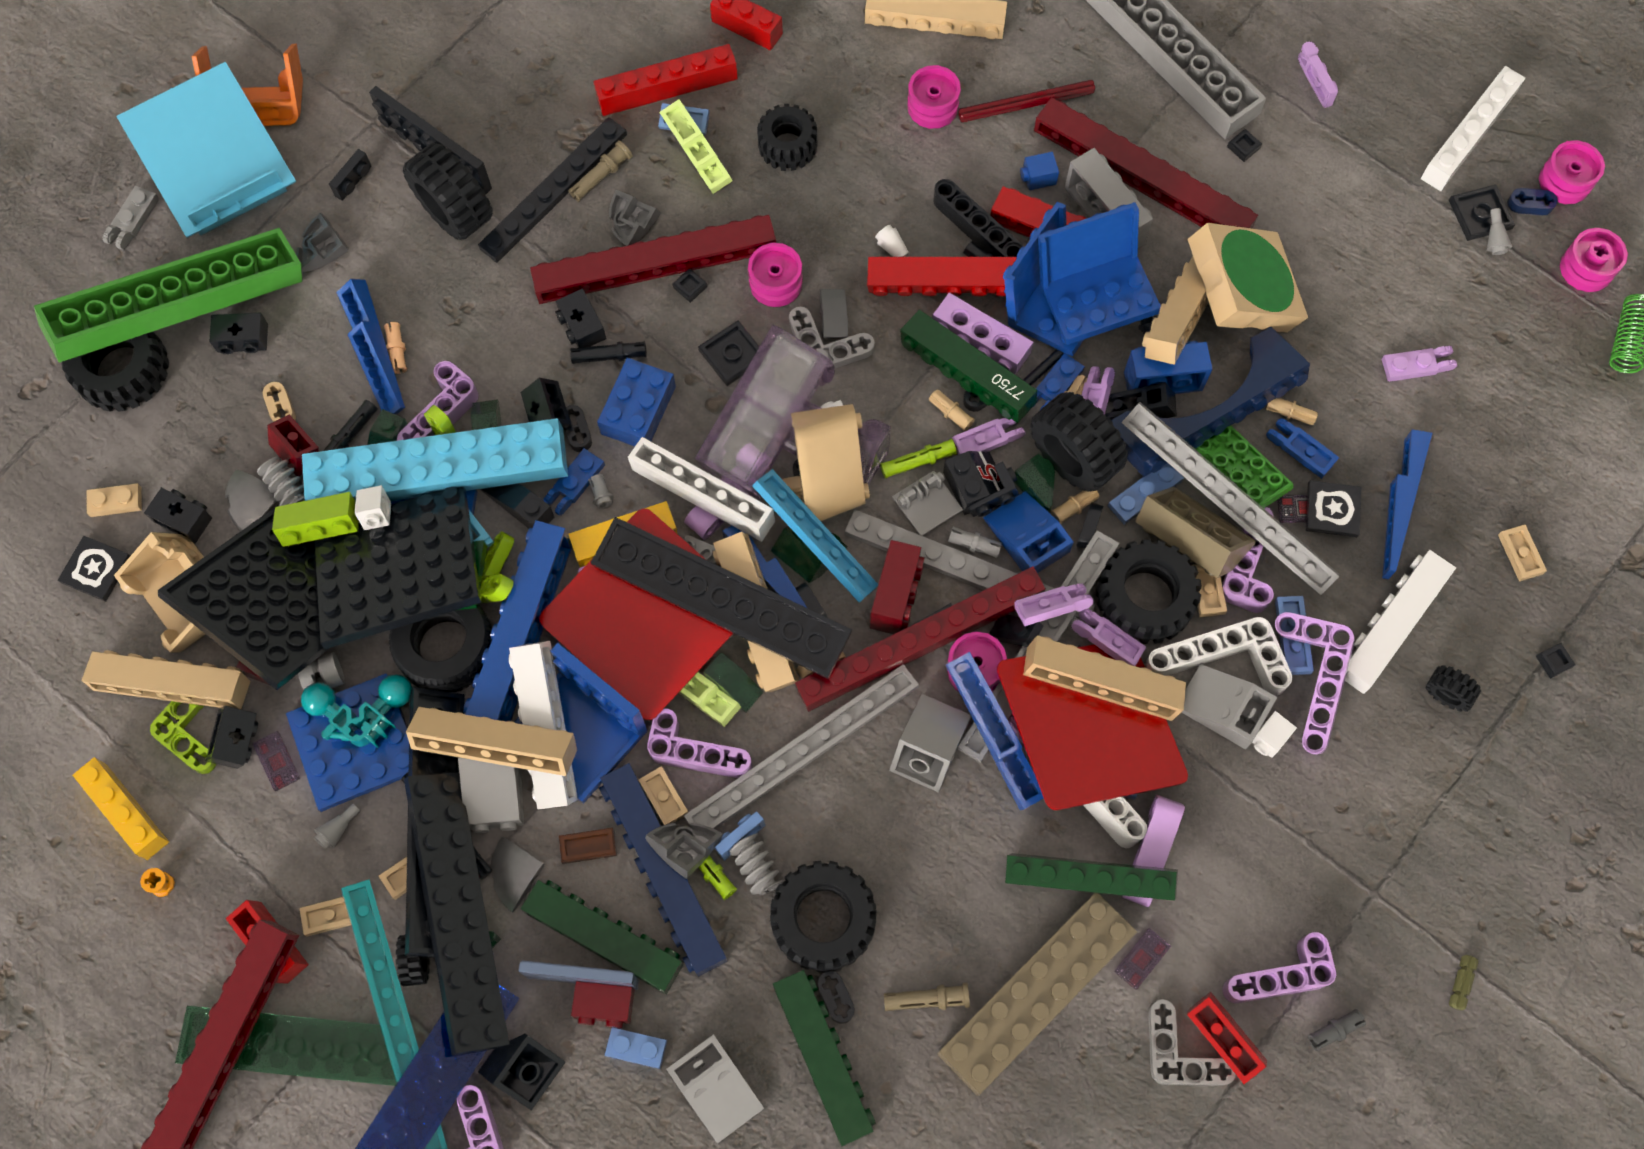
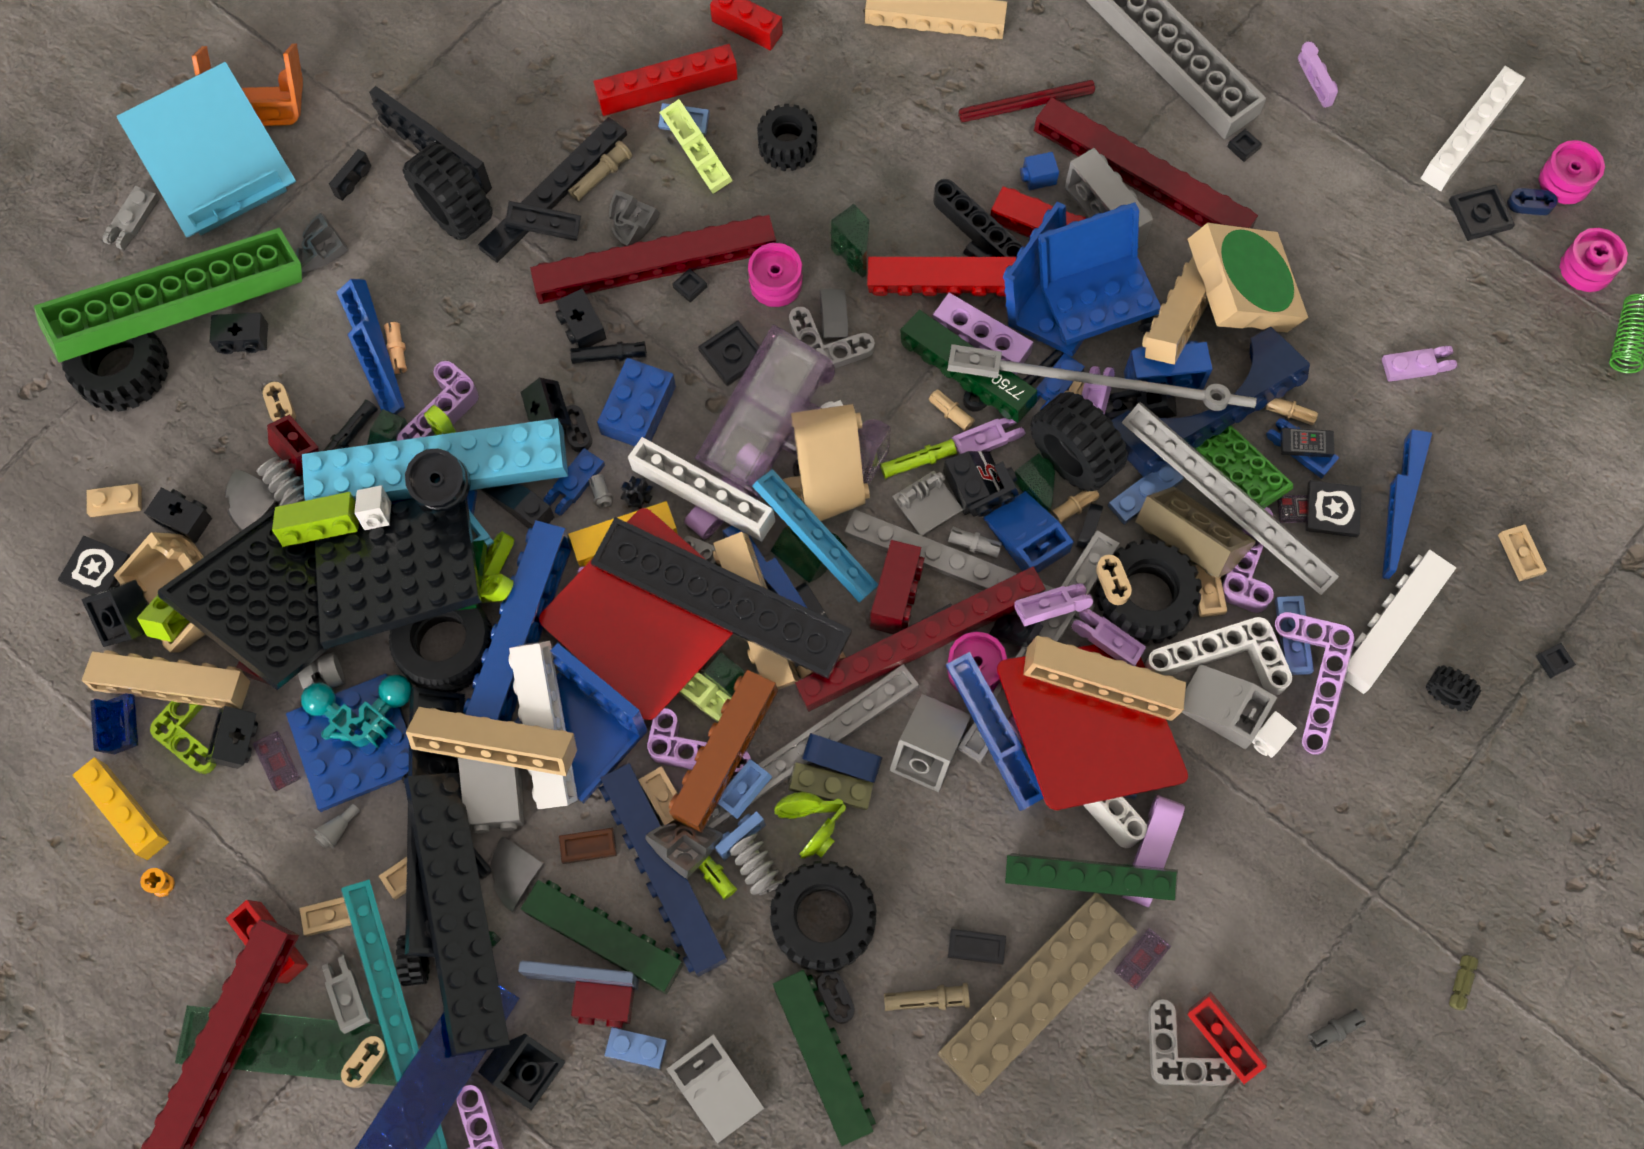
(114, 724): none -> clear blue bracket
(116, 612): none -> black slope
(161, 621): none -> lime brick
(345, 996): none -> light grey hinge
(369, 1066): none -> tan beam
(435, 464): none -> black wheel
(485, 414): clear green slope -> none
(542, 220): none -> black tile
(636, 492): none -> black gear
(723, 751): none -> dark orange brick
(744, 788): none -> medium blue plate
(804, 804): none -> lime animal
(831, 786): none -> olive plate
(842, 758): none -> dark blue beam
(851, 238): none -> clear green slope
(891, 242): white cone -> none
(933, 96): dark pink wheel -> none
(976, 946): none -> black tile
(989, 362): none -> light grey bar
(1119, 577): none -> tan beam
(1278, 976): lavender beam -> none
(1307, 442): none -> black tile
(1498, 238): light grey cone -> none

